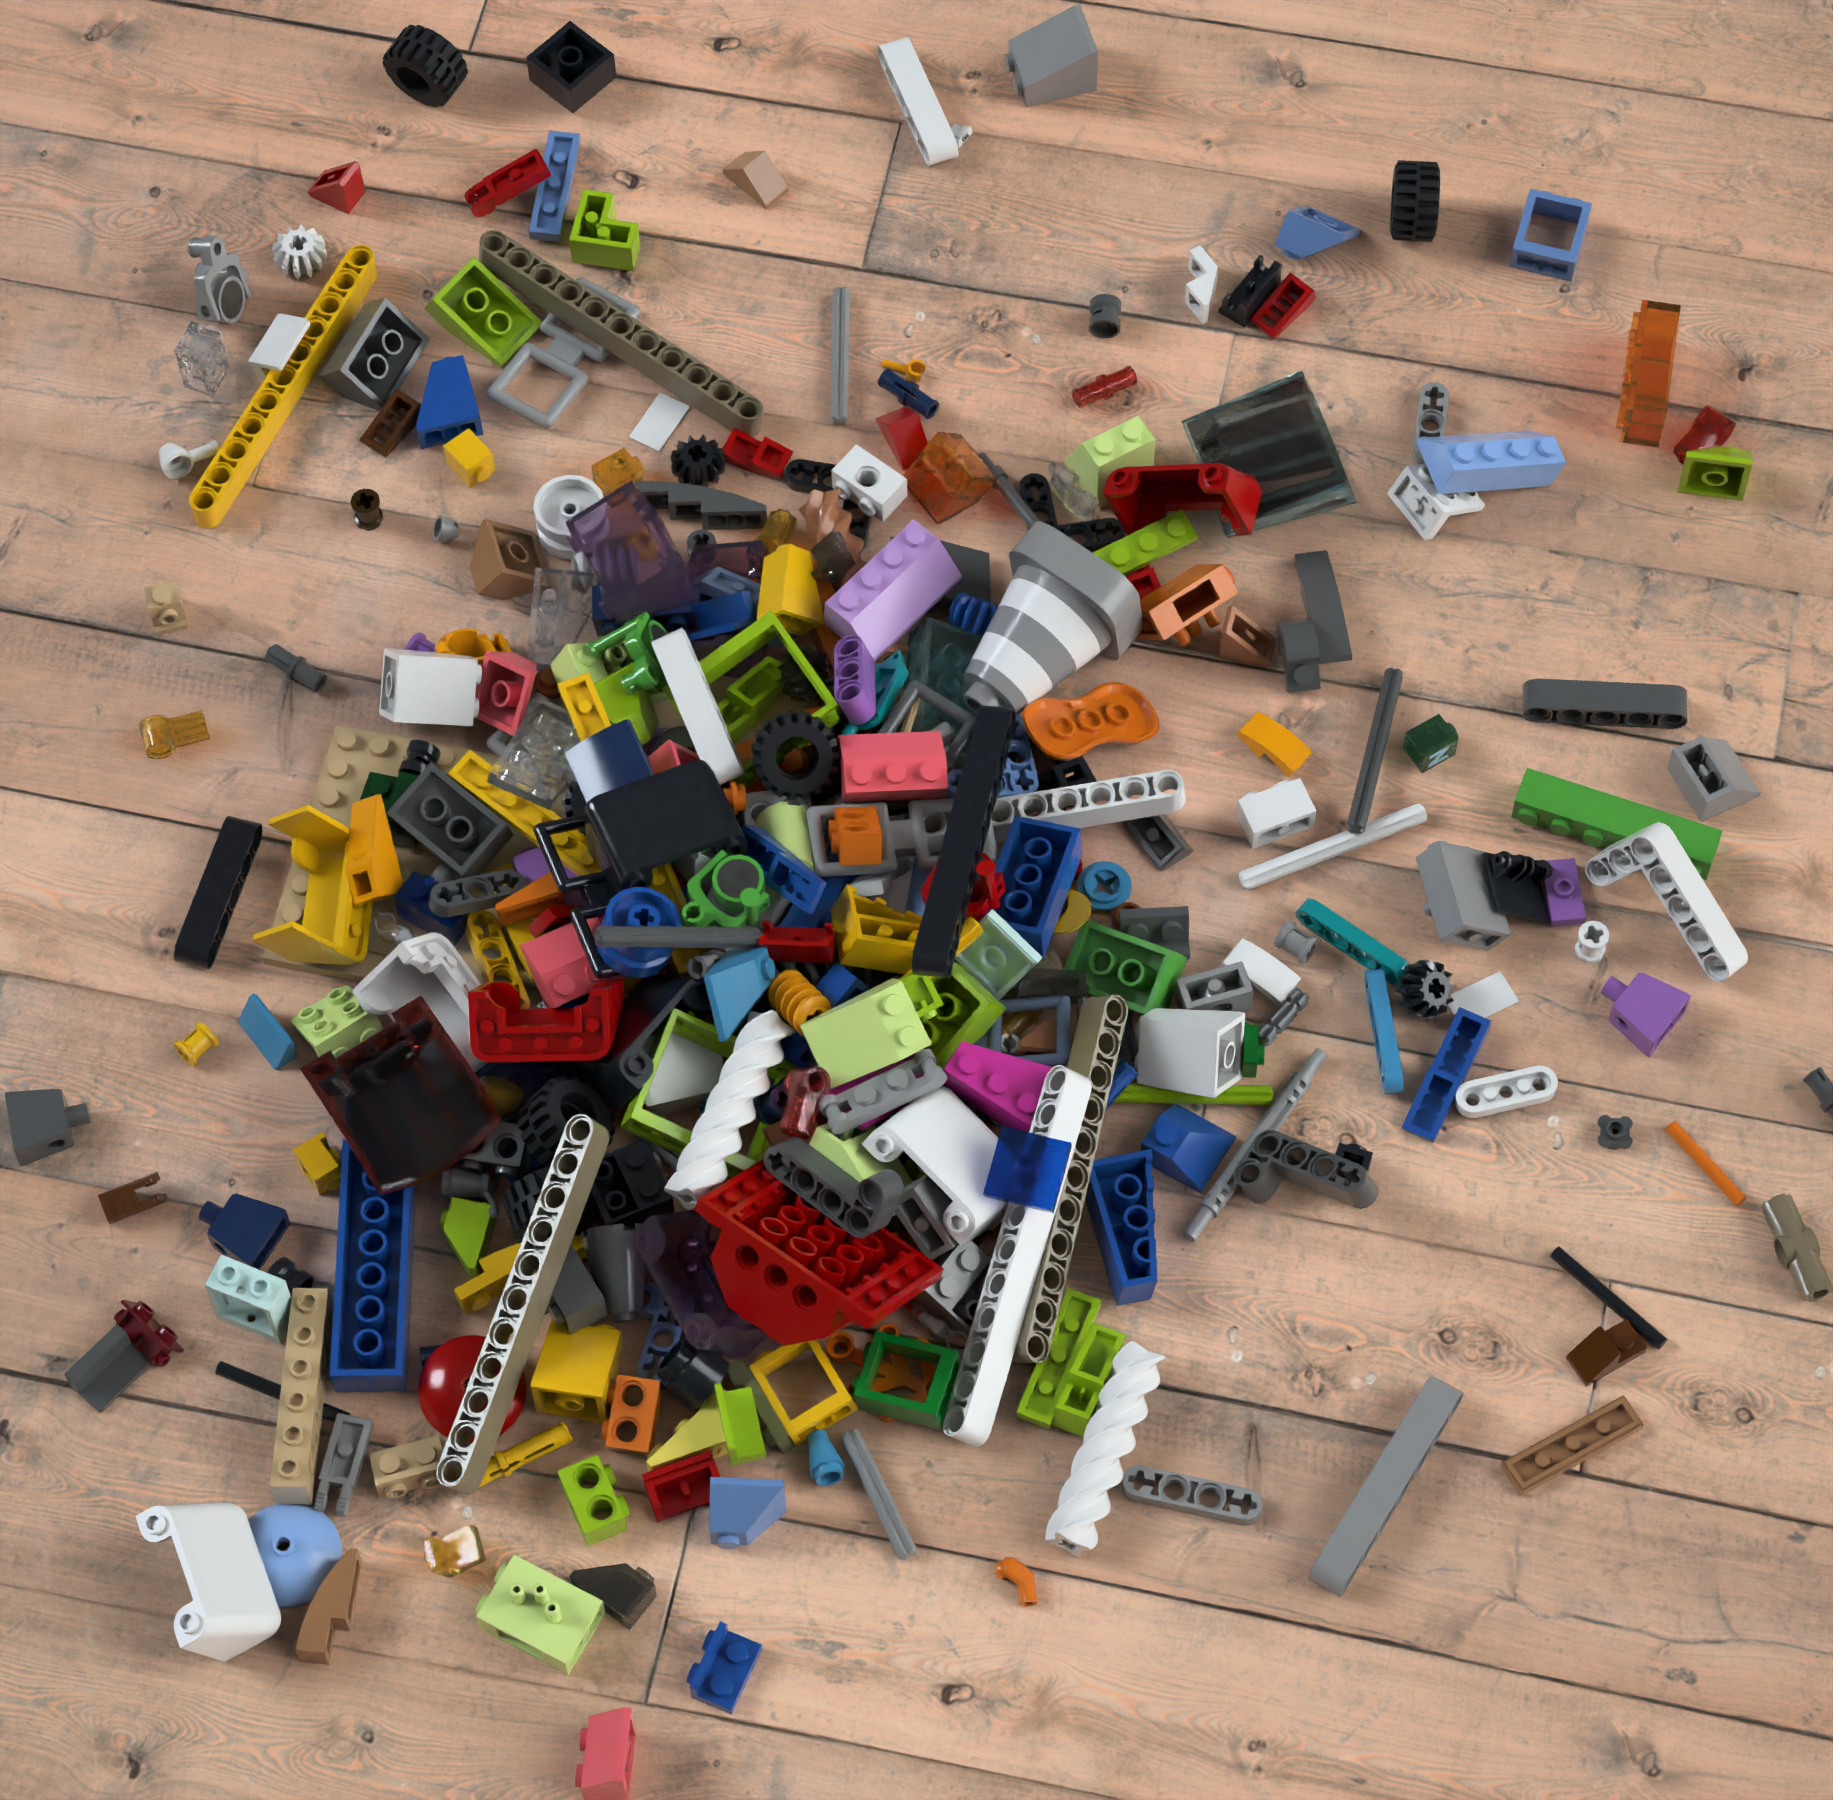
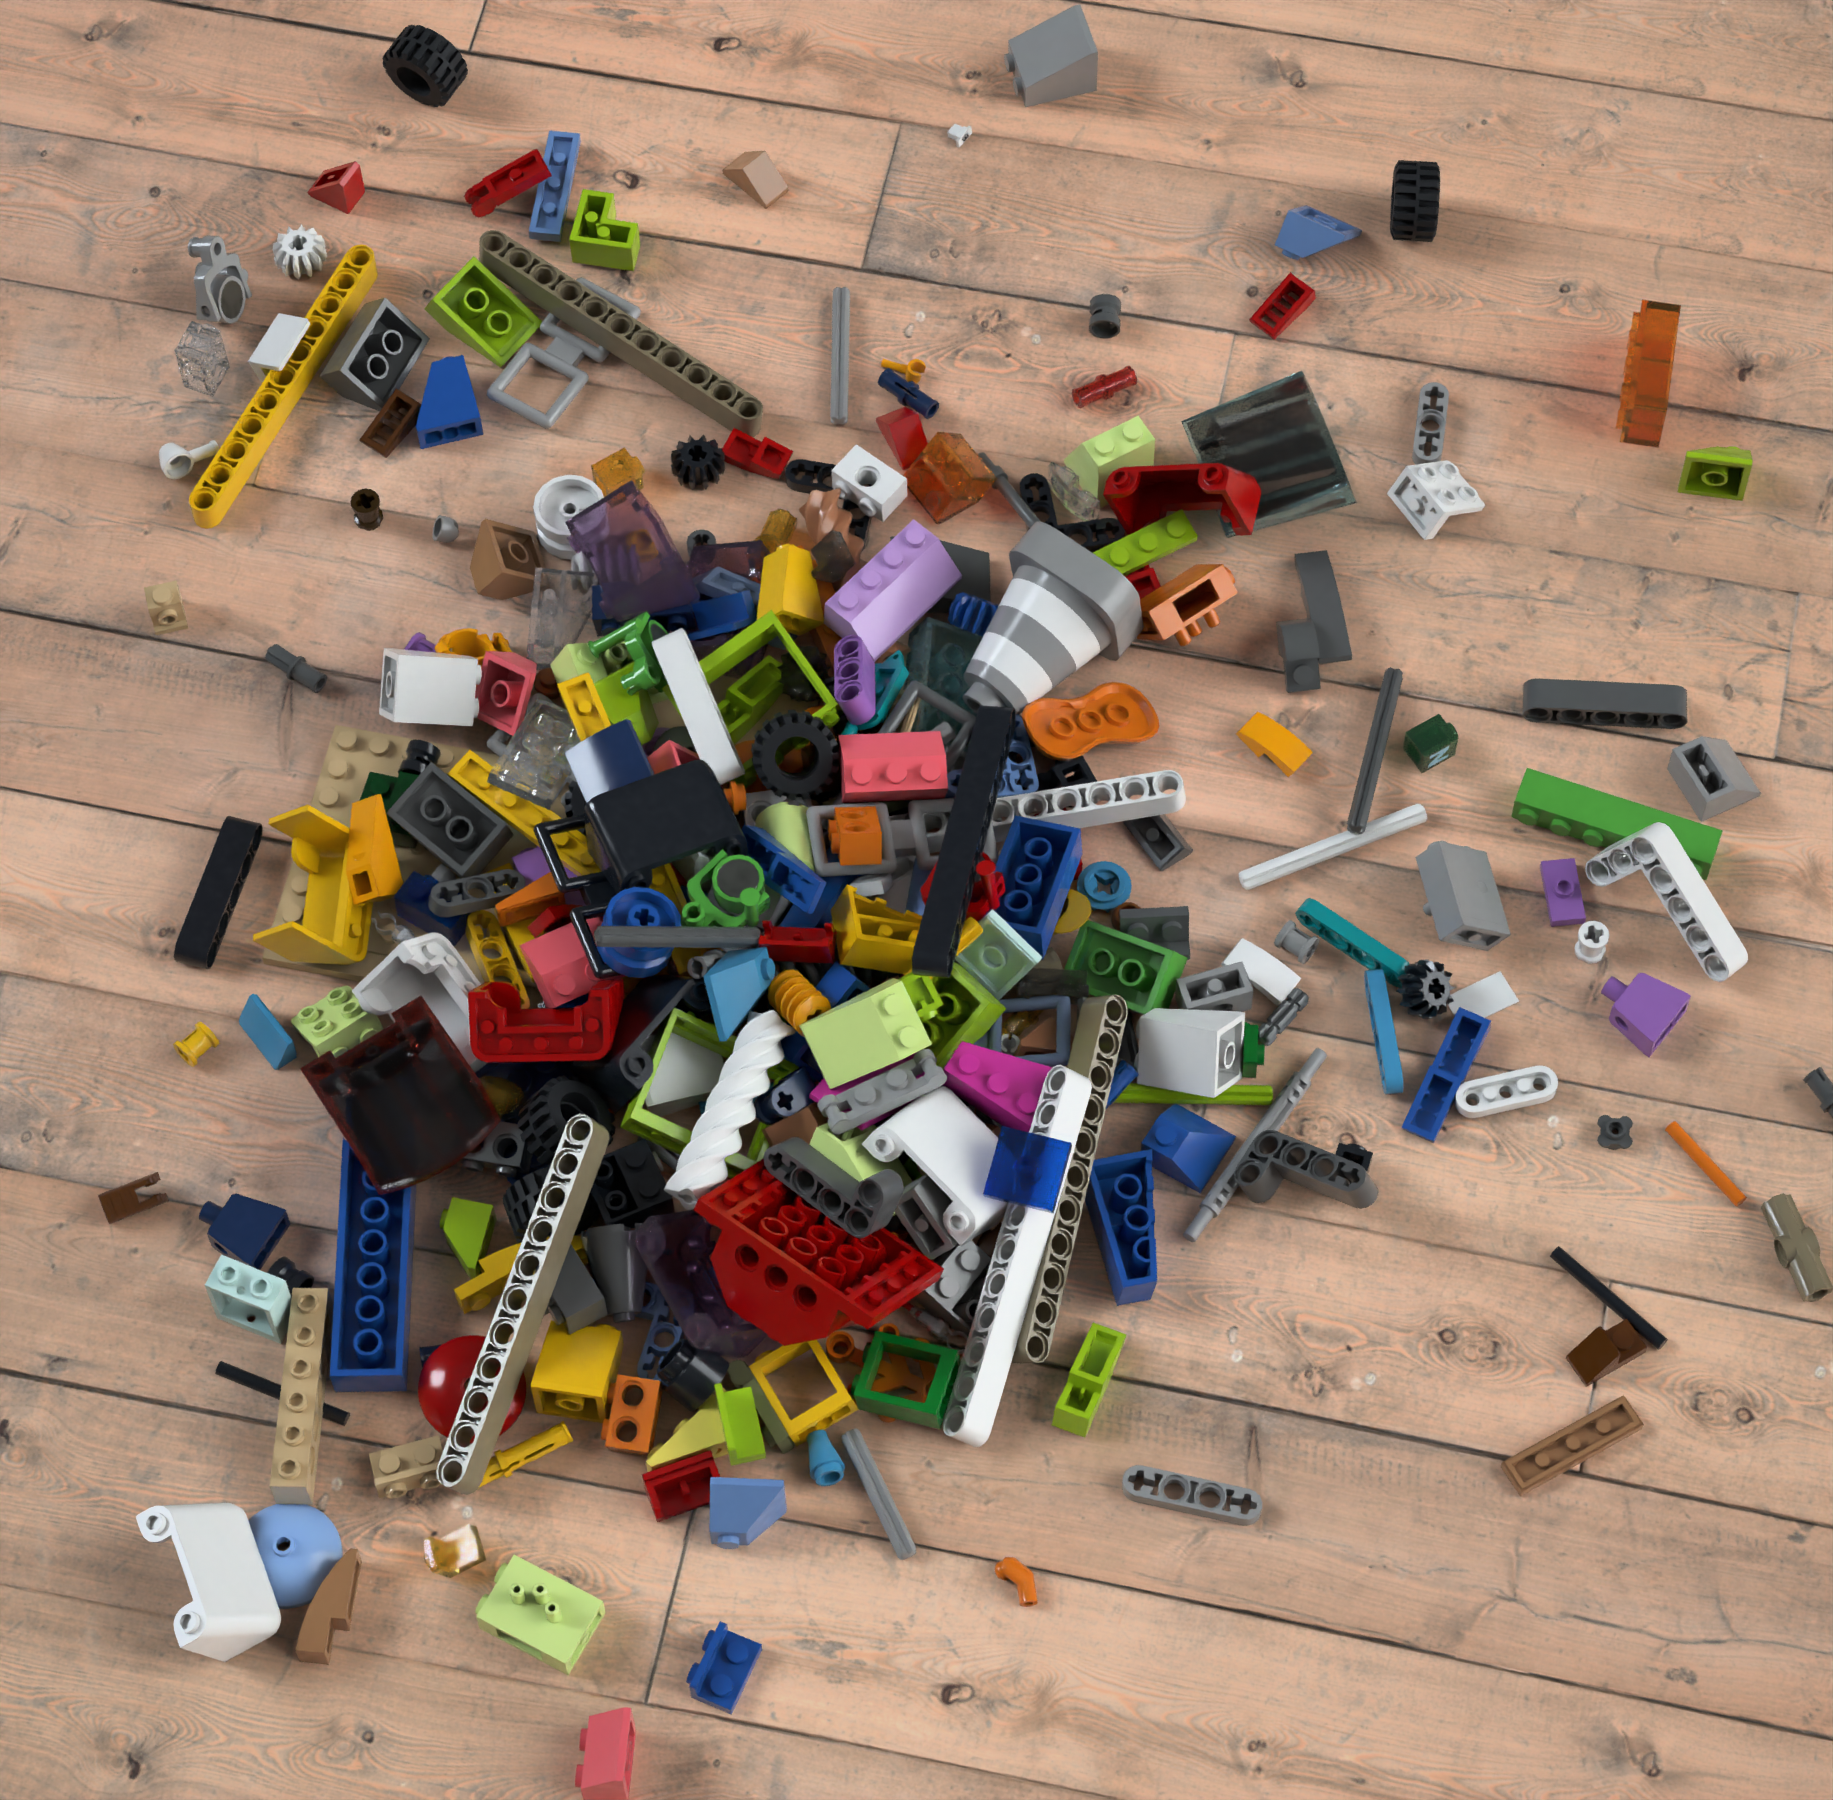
(42, 1123): dark grey torso -> none
(107, 1369): dark grey panel -> none
(158, 1339): dark red hinge -> none
(164, 735): clear yellow piece -> none
(319, 1163): yellow brick -> none
(343, 1461): light grey hinge -> none
(469, 458): yellow brick -> none
(470, 1184): dark grey piece -> none
(571, 67): black brick -> none
(588, 1501): lime brick -> none
(620, 1587): clear smoke slope -> none
(659, 421): white sticker -> none
(713, 506): dark grey slope -> none
(804, 1091): clear red piece -> none
(917, 101): white beam -> none
(1051, 1375): lime plate -> none
(1105, 1441): white piece -> none
(1201, 290): white slope -> none
(1245, 640): nougat slope -> none
(1251, 292): black hinge -> none
(1276, 812): white brick -> none
(1385, 1486): light grey beam -> none
(1491, 461): light blue slope -> none
(1517, 884): black hinge -> none
(1557, 262): medium blue window -> none
(1707, 431): clear red piece -> none

